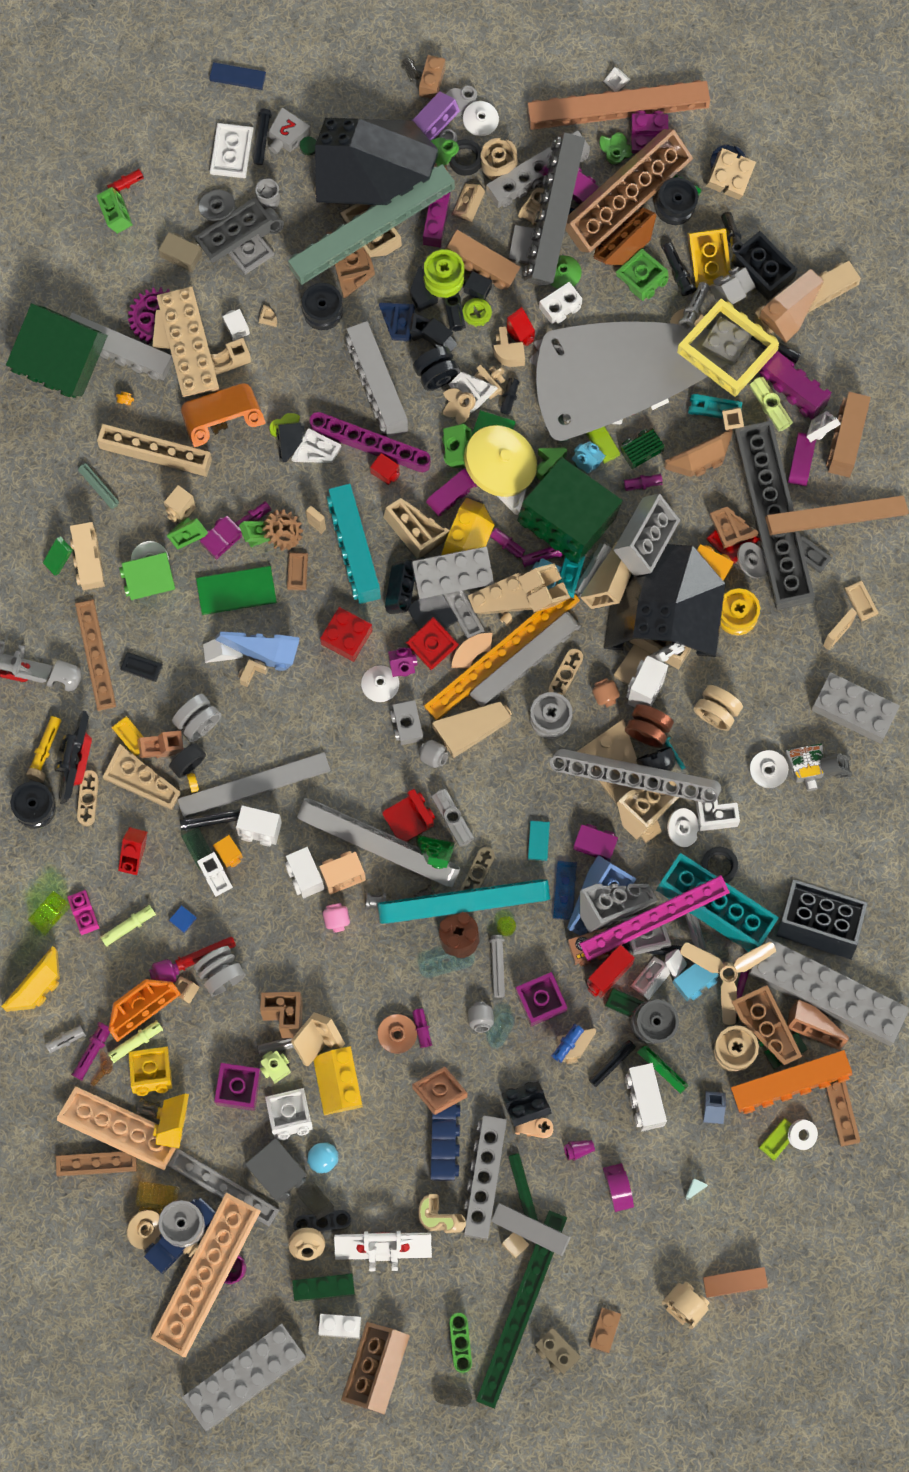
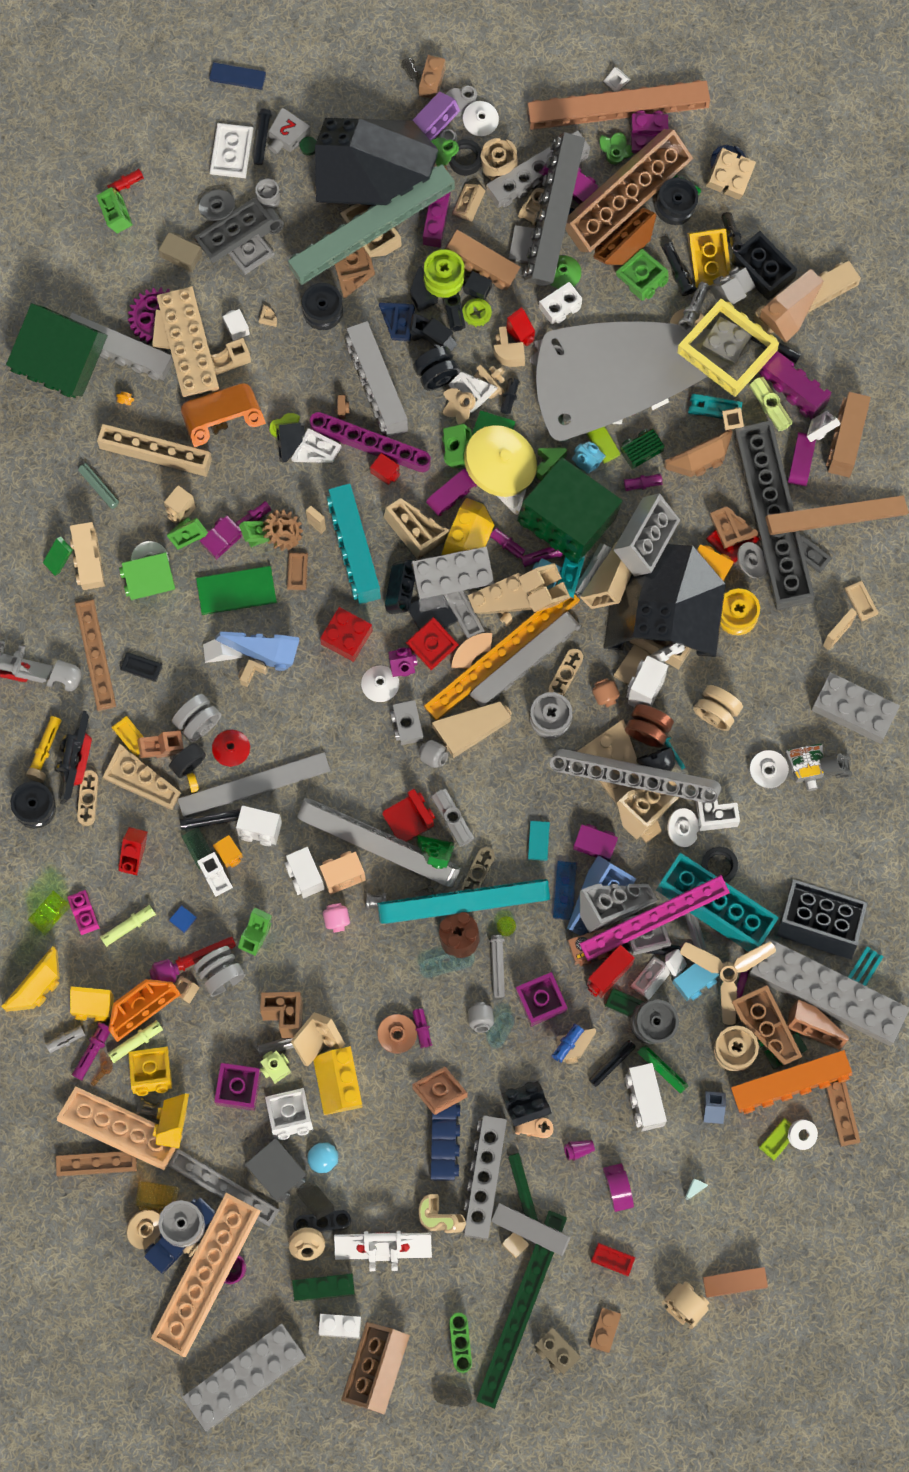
(91, 1004): none -> yellow slope
(233, 756): none -> red dish
(255, 932): none -> bright green brick
(343, 407): none -> medium nougat plate
(613, 1259): none -> red plate
(873, 954): none -> teal tile

